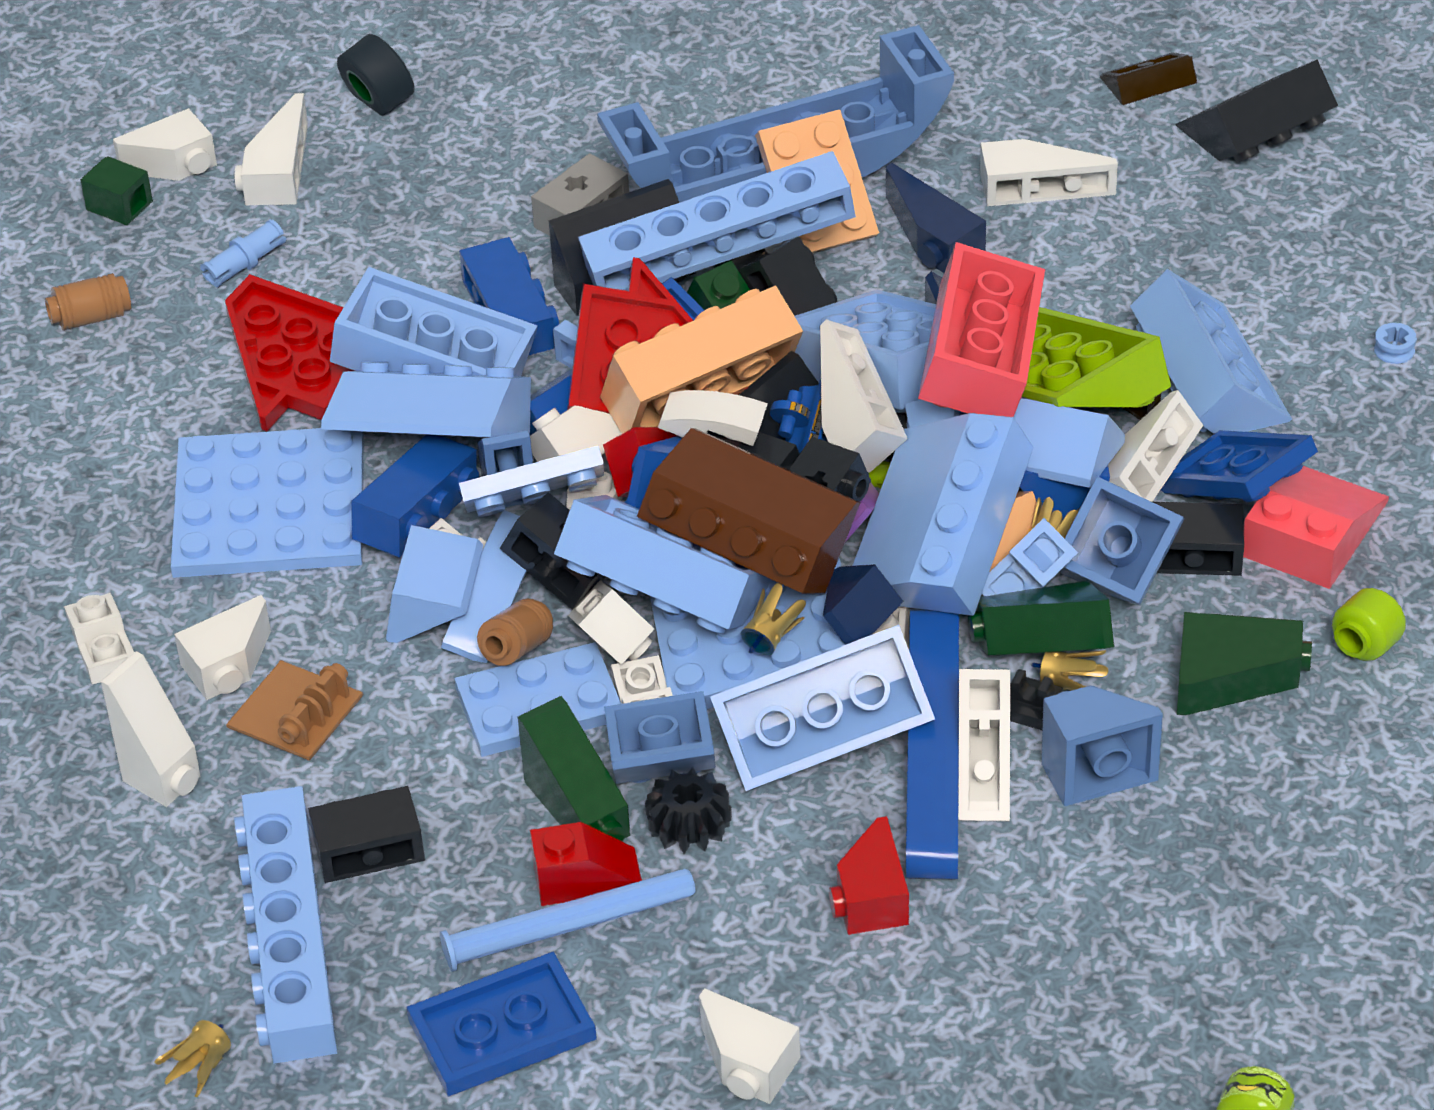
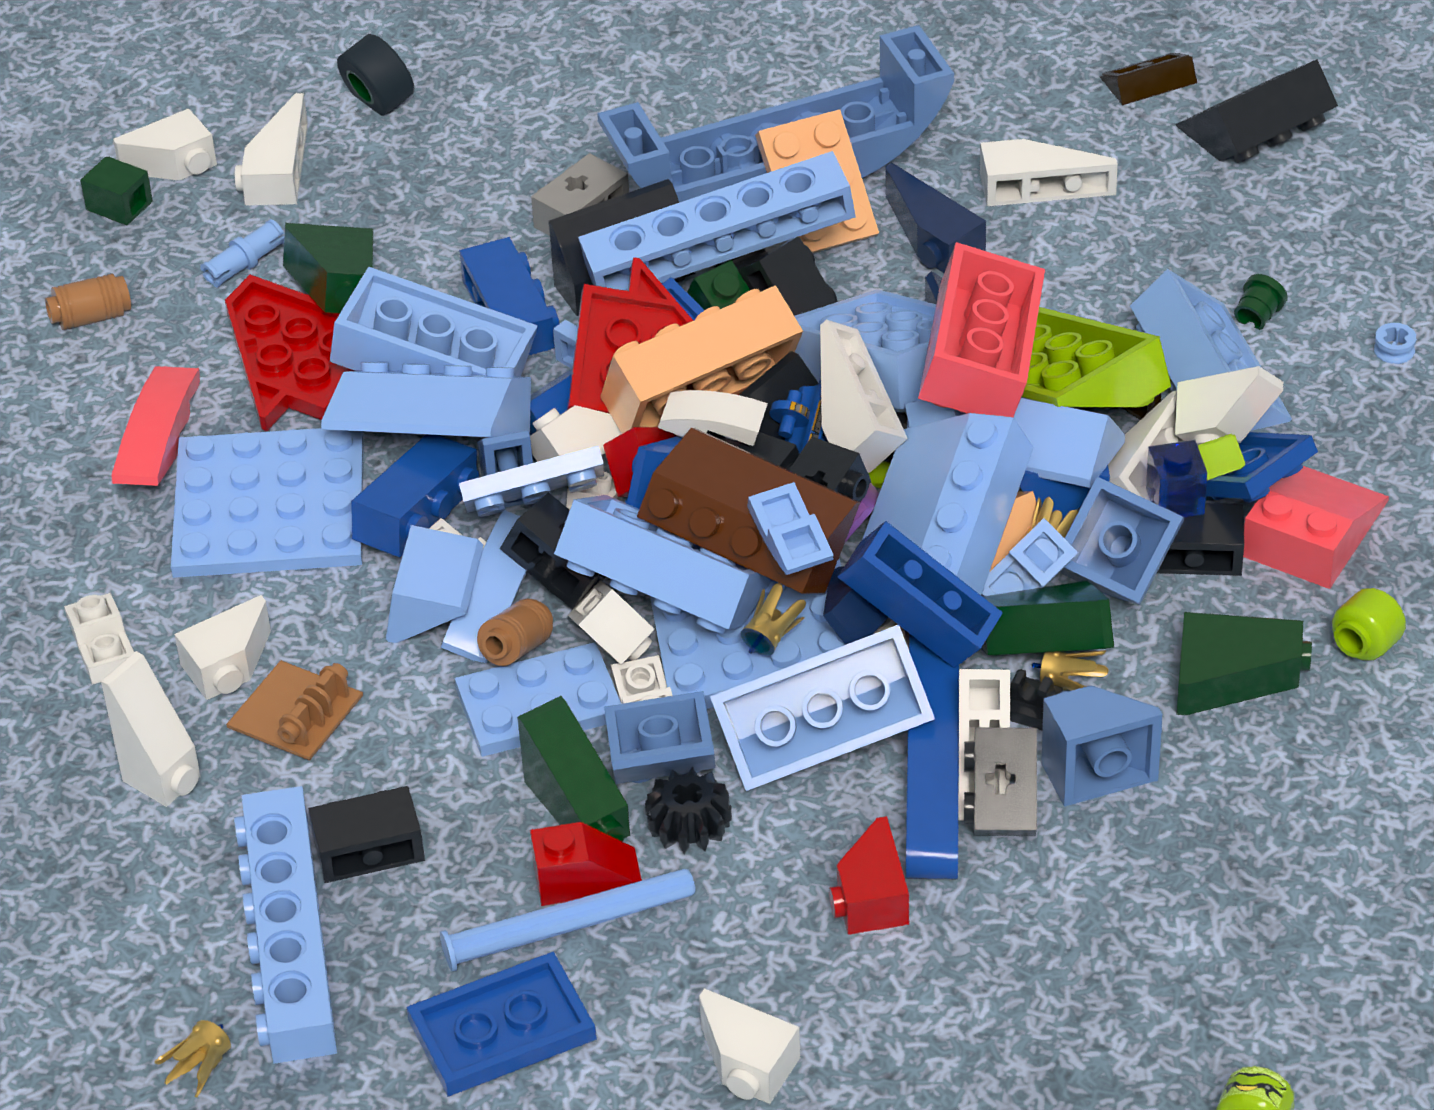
(155, 426): none -> coral slope
(327, 260): none -> dark green slope
(789, 529): none -> light blue slope
(920, 594): none -> blue brick
(1016, 754): none -> brick
(1177, 478): none -> clear blue brick
(1221, 456): none -> lime slope
(1224, 404): none -> white slope
(1260, 300): none -> dark green piece

